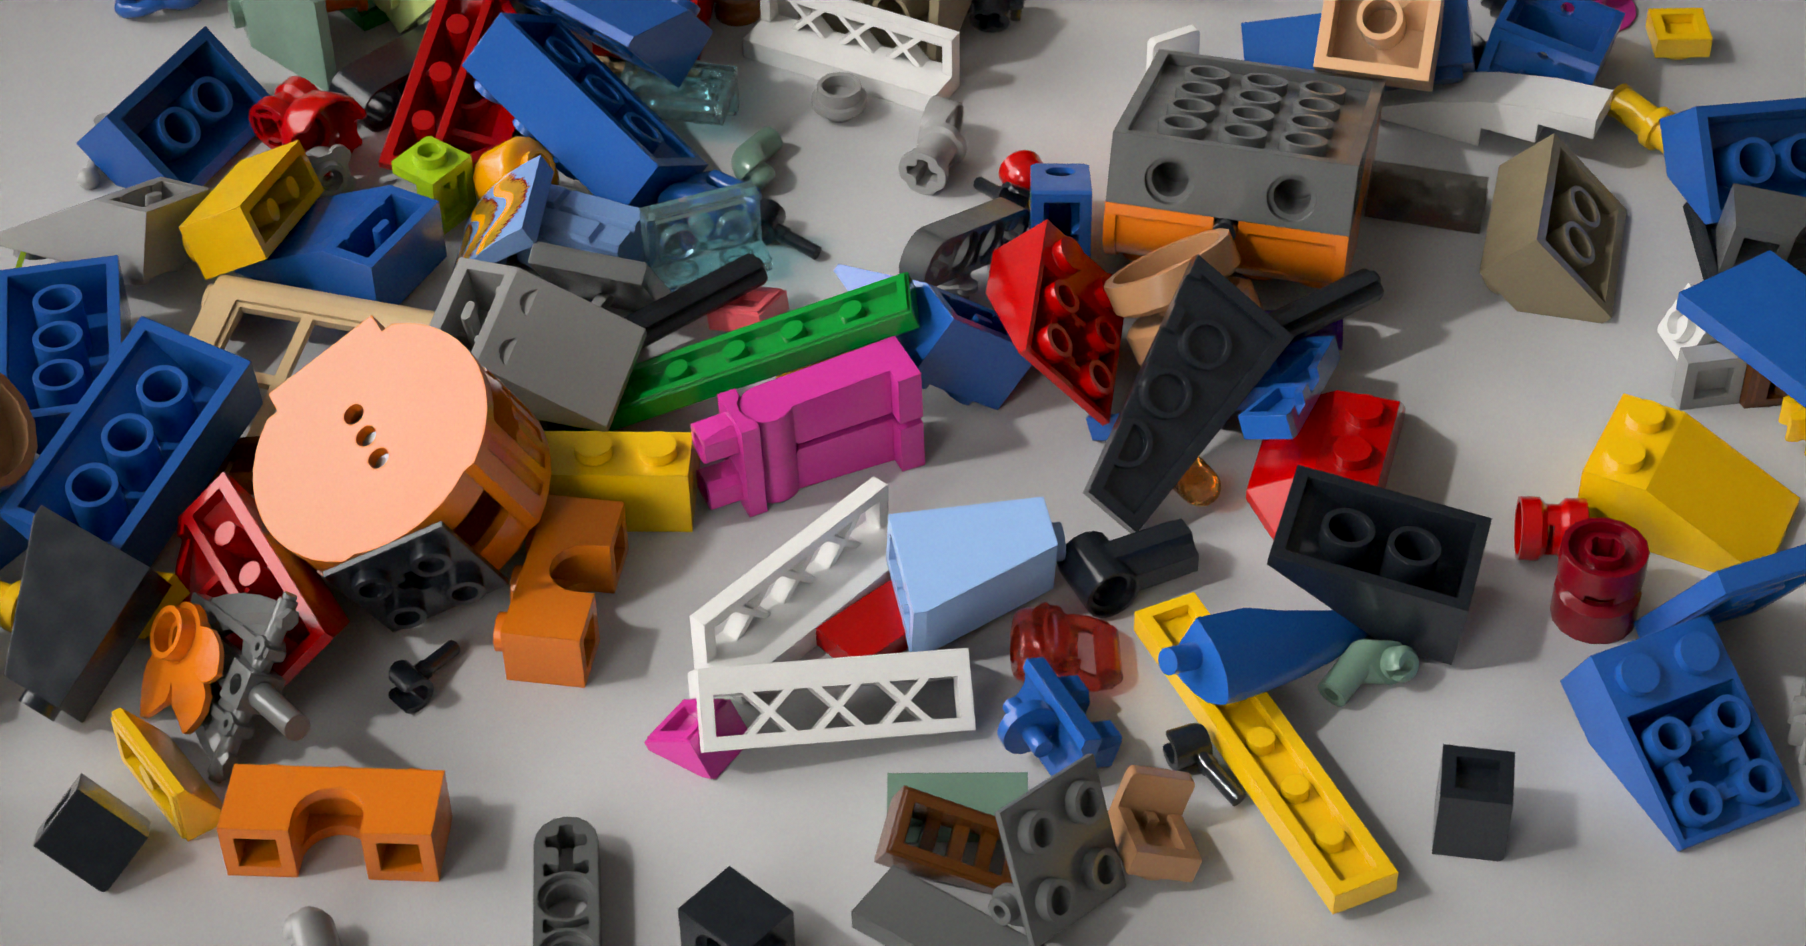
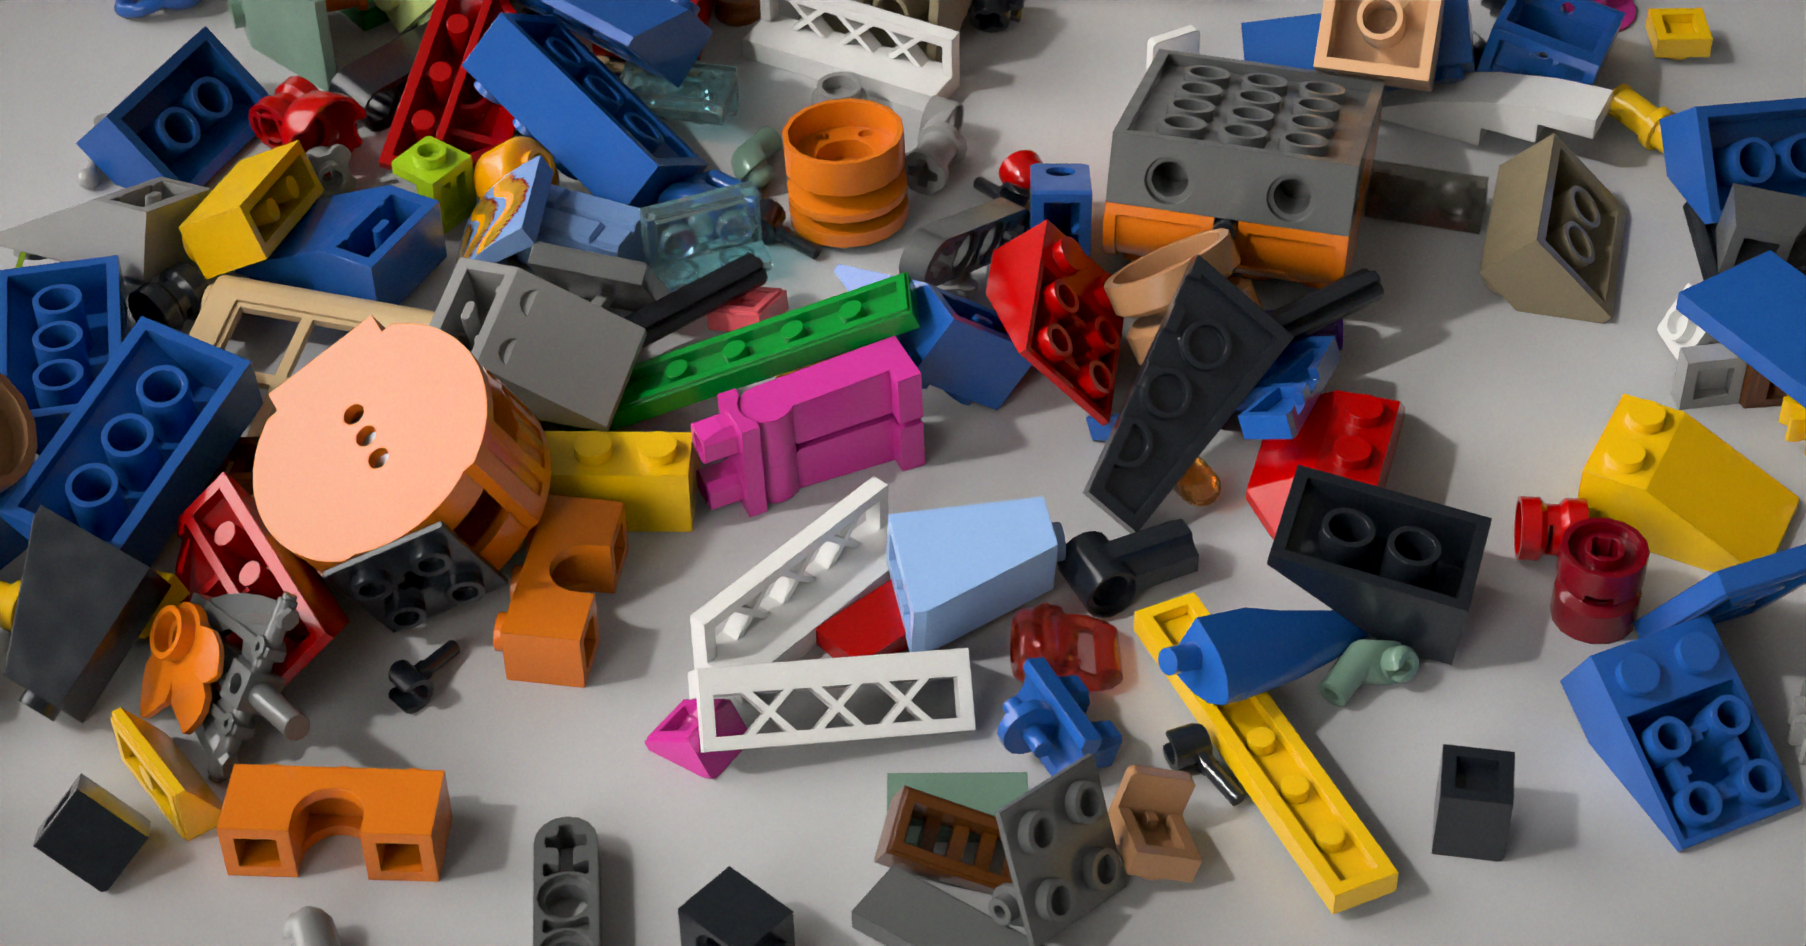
(171, 299): none -> black wheel
(846, 172): none -> orange wheel

